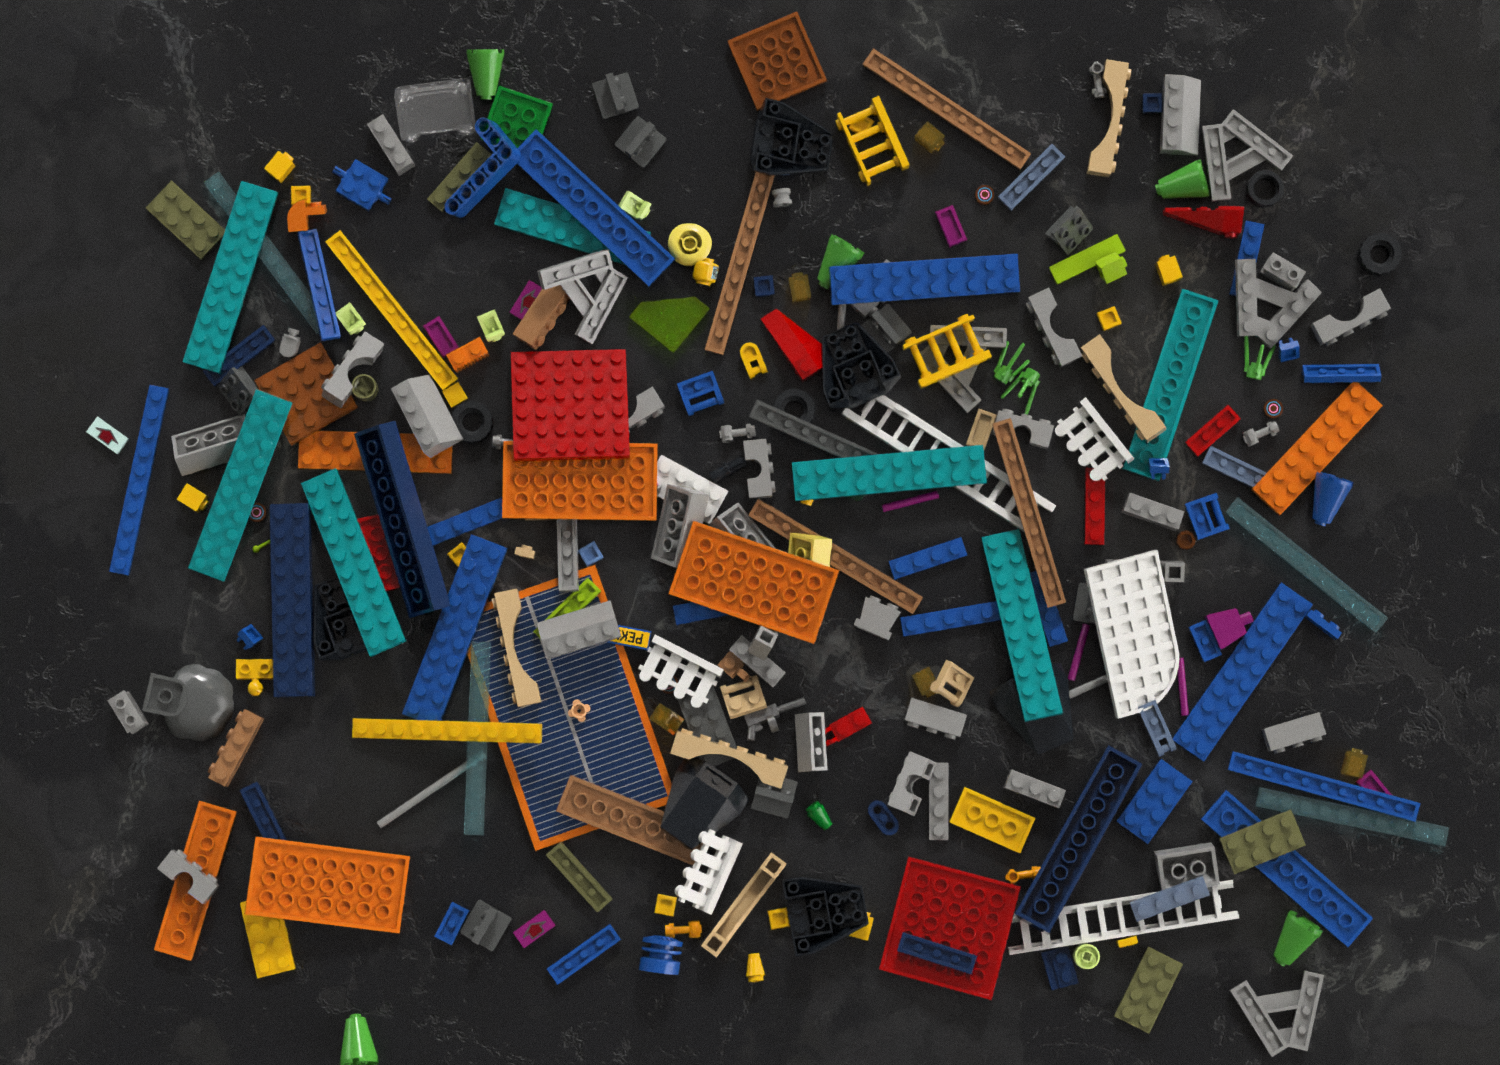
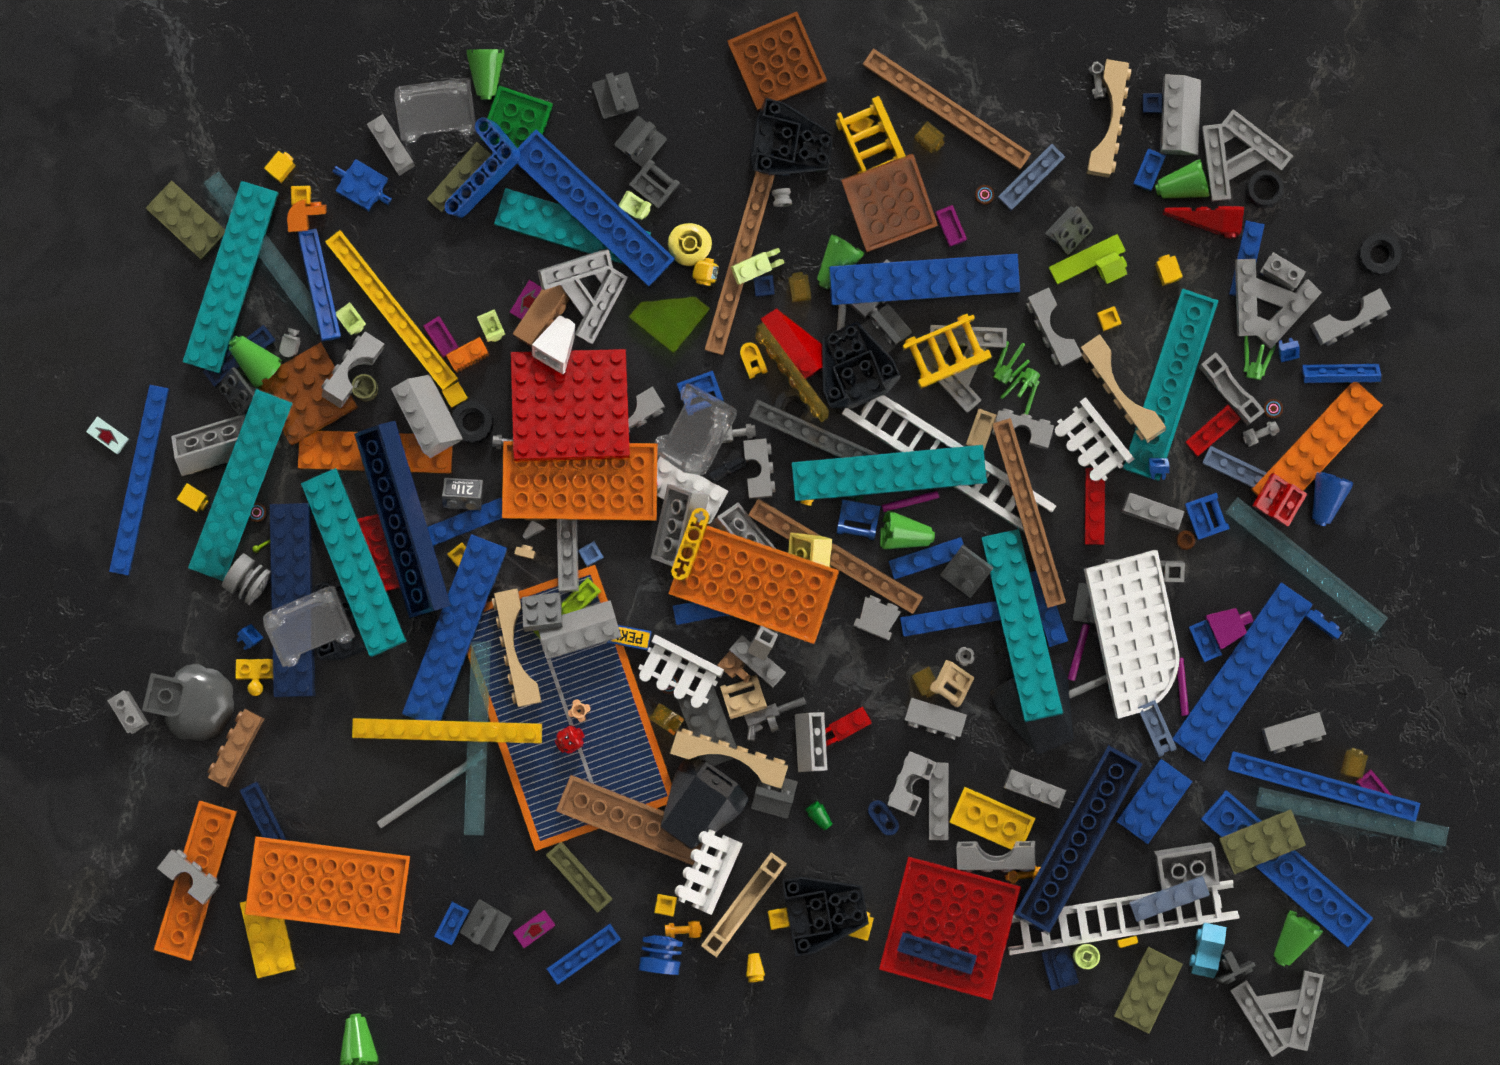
(248, 580): none -> light grey wheel
(254, 360): none -> bright green cone
(307, 625): none -> clear windscreen
(462, 494): none -> brick
(532, 529): none -> light grey slope
(542, 612): none -> plate
(555, 344): none -> white slope
(569, 739): none -> red head
(649, 188): none -> dark grey plate
(693, 545): none -> yellow beam
(697, 431): none -> clear windscreen
(755, 266): none -> yellowish green hinge
(795, 379): none -> clear yellow plate
(858, 513): none -> blue plate
(889, 202): none -> dark orange plate
(904, 532): none -> bright green cone
(964, 651): none -> light grey plate
(966, 571): none -> dark grey plate
(972, 857): none -> light grey arch
(1149, 170): none -> blue plate
(1208, 950): none -> medium azure brick
(1222, 379): none -> light grey arch
(1229, 963): none -> dark grey bracket
(1279, 500): none -> red slope

